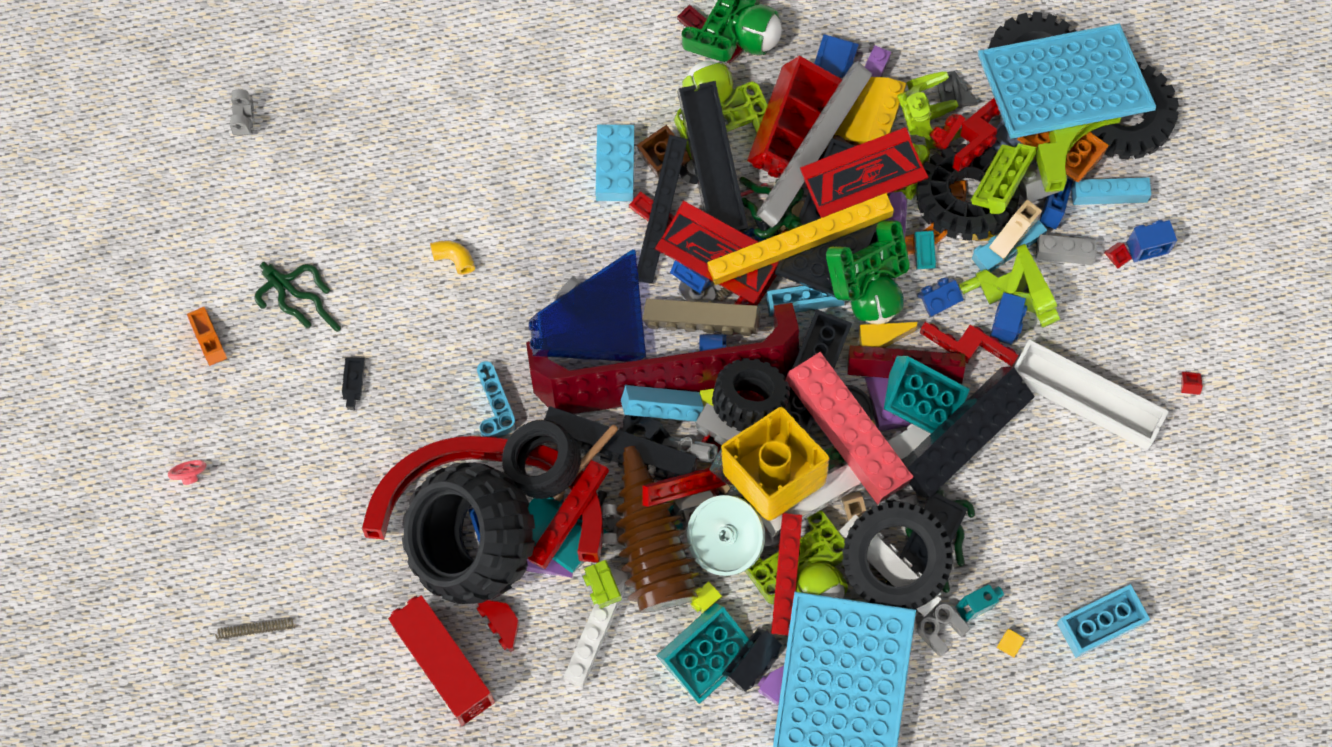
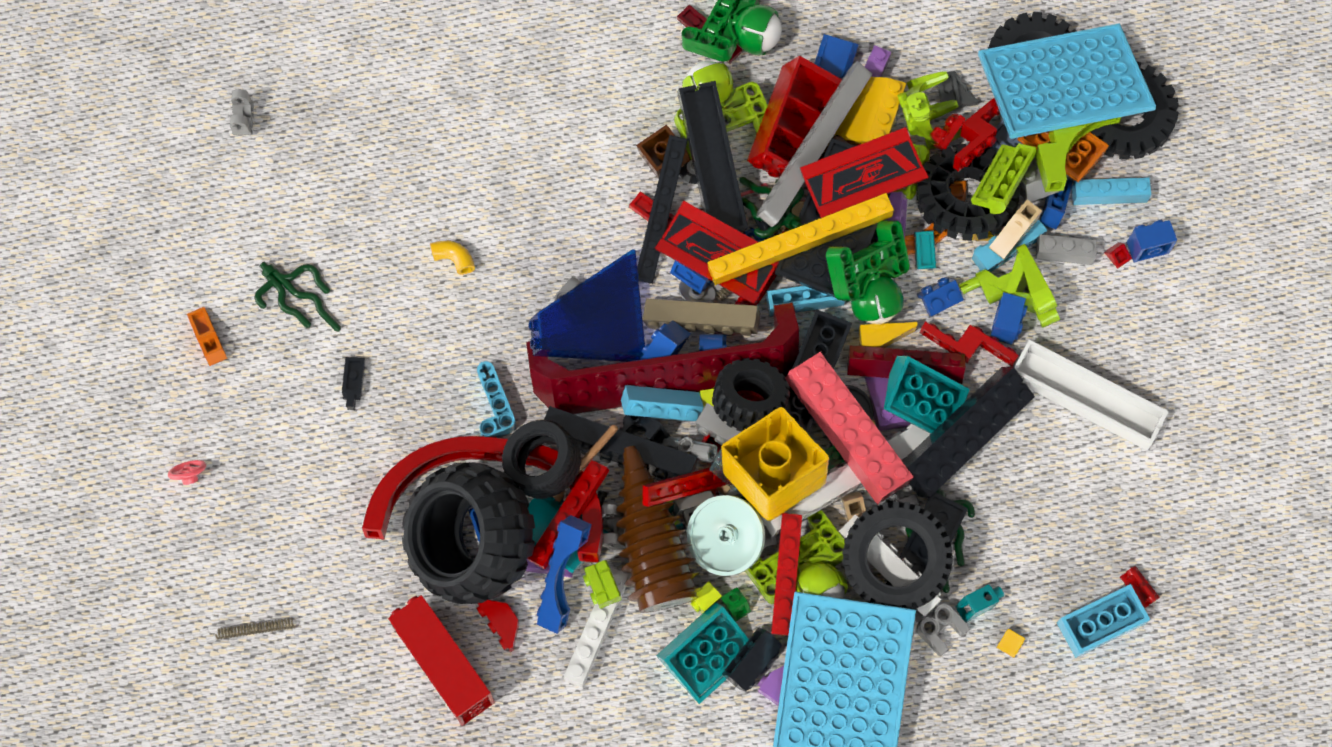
(554, 607): none -> blue arch
(615, 163): medium azure brick -> none
(666, 341): none -> blue brick
(736, 604): none -> green bracket
(1140, 585): none -> red hinge
(1191, 383): red slope -> none

